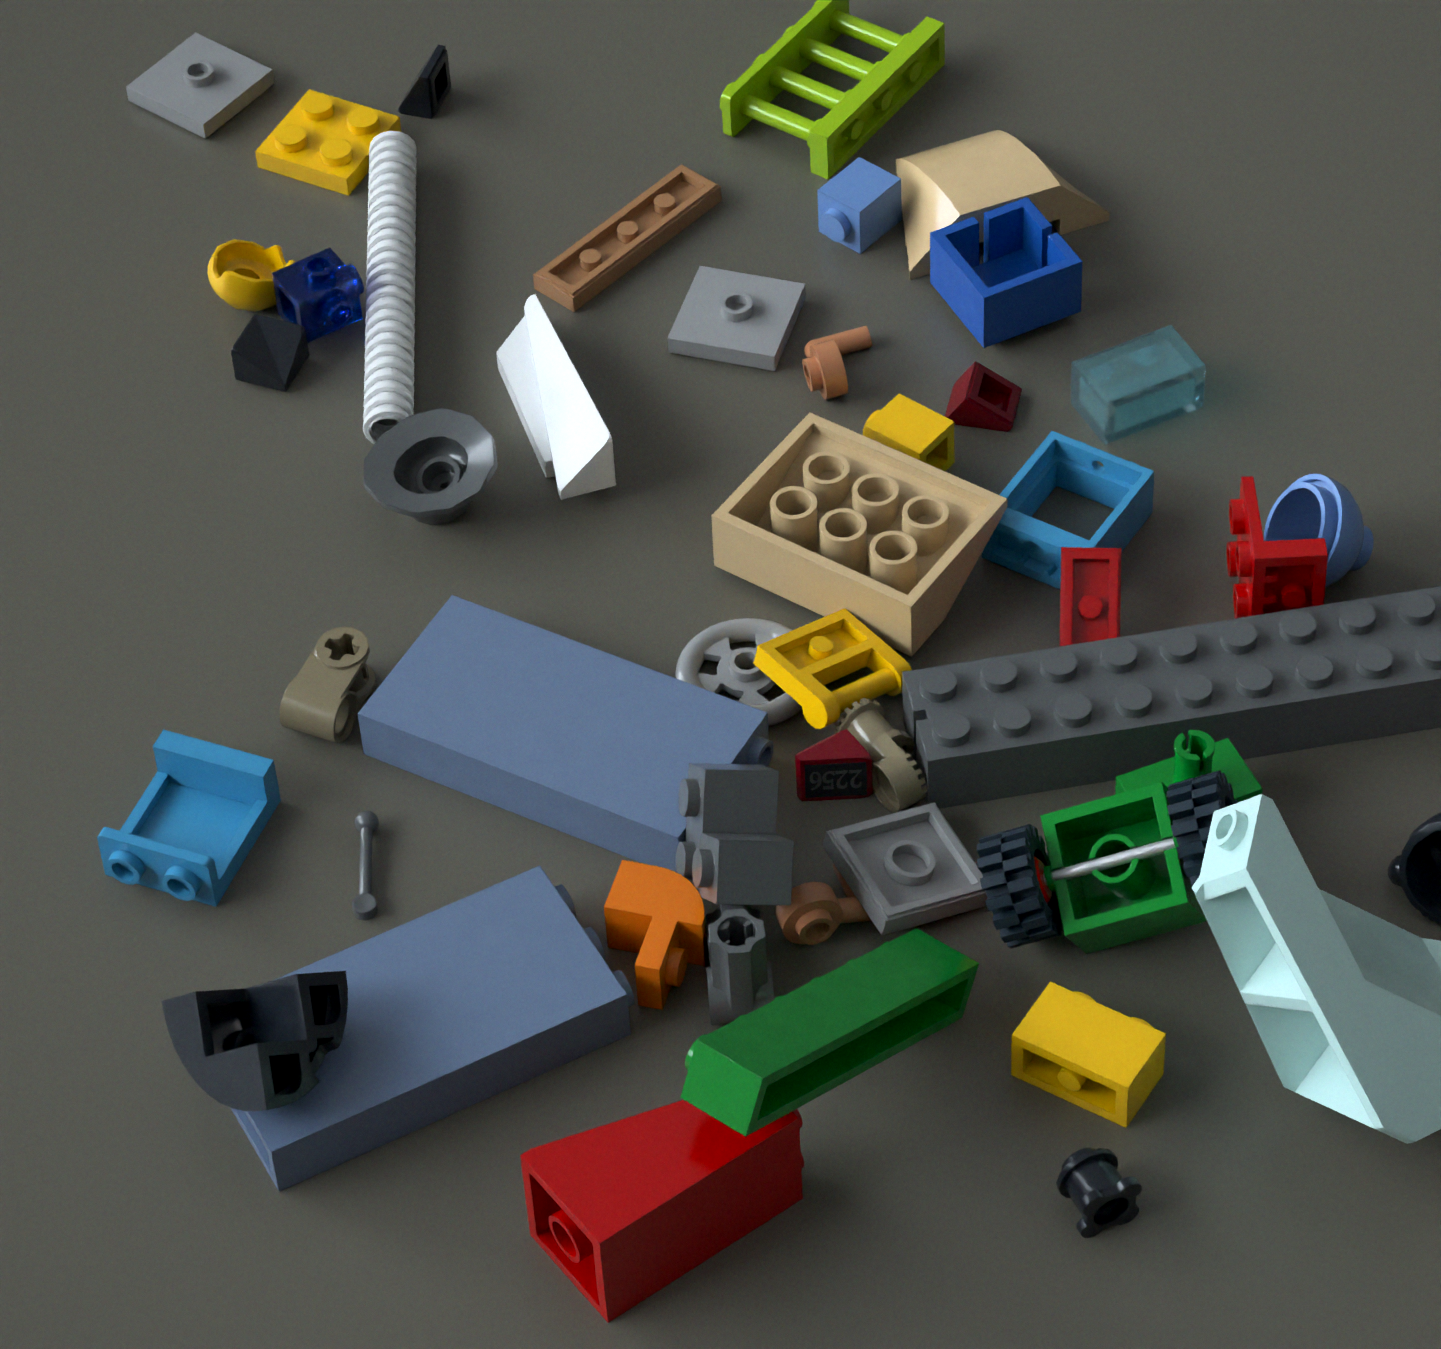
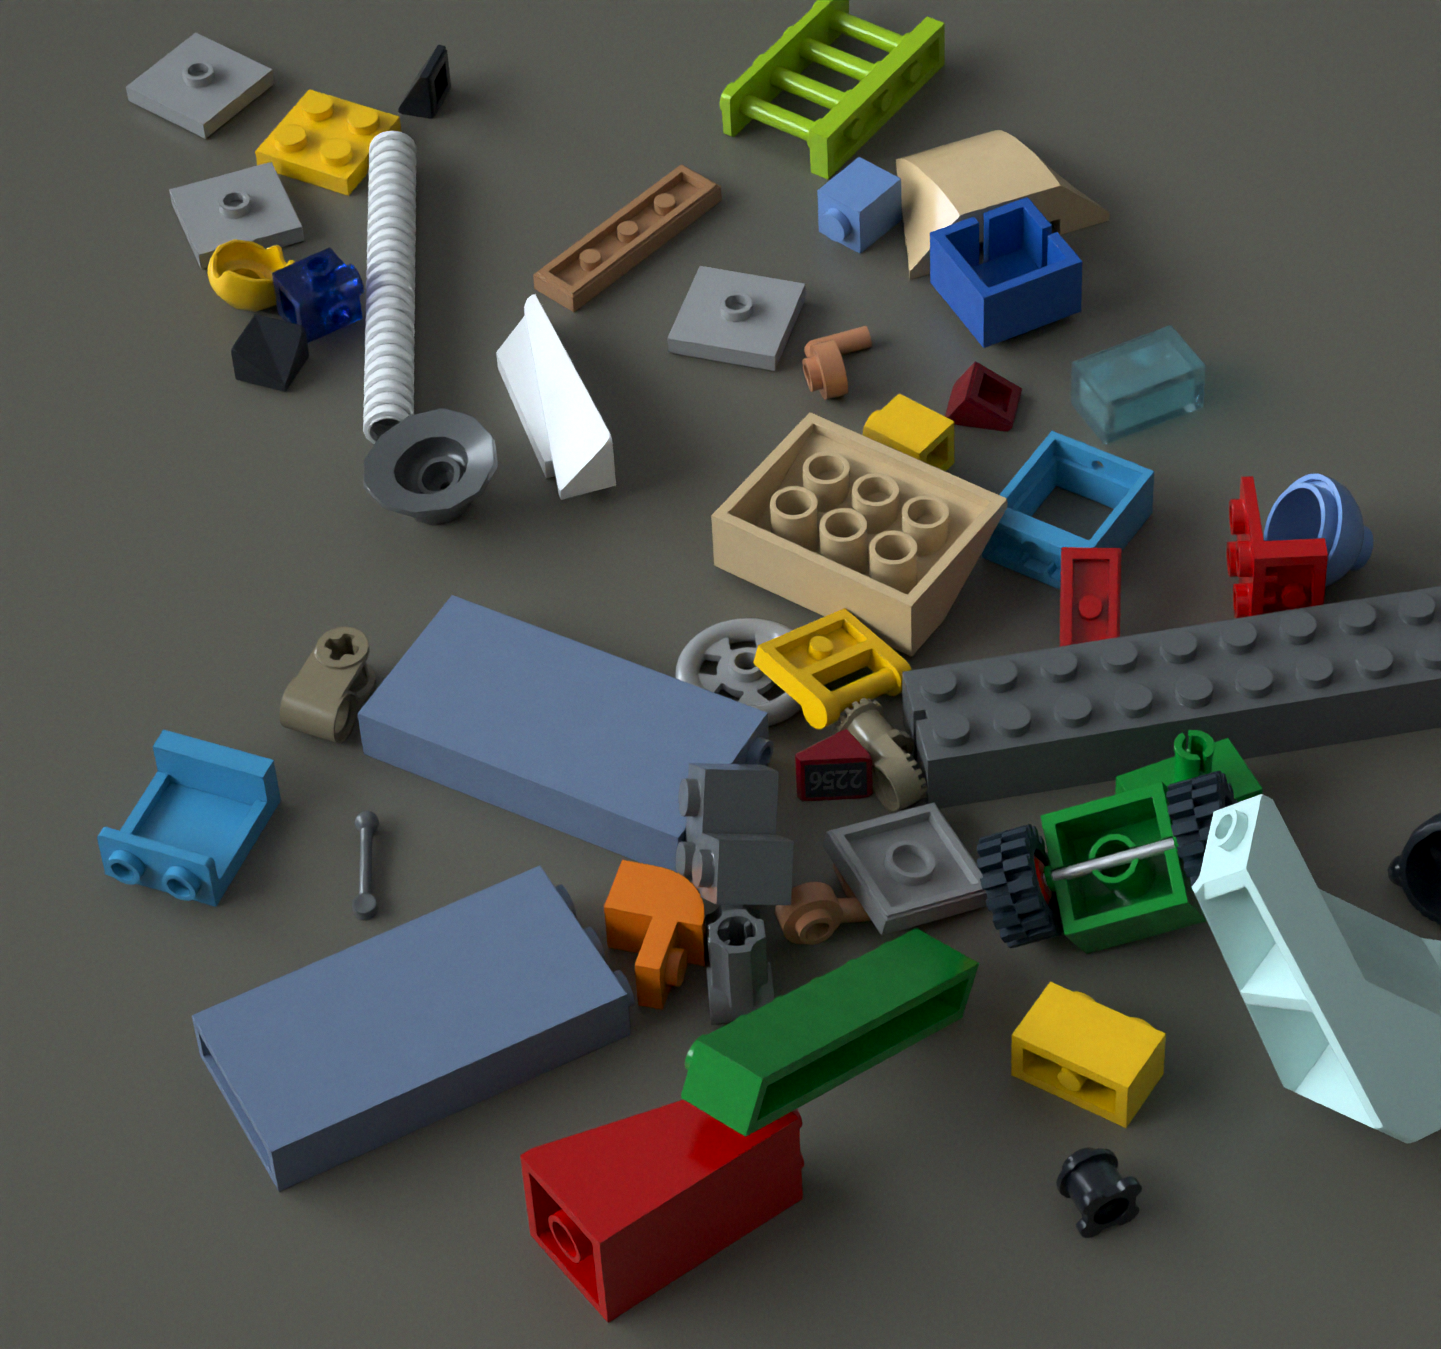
(239, 207): none -> light grey plate
(260, 1041): black brick -> none

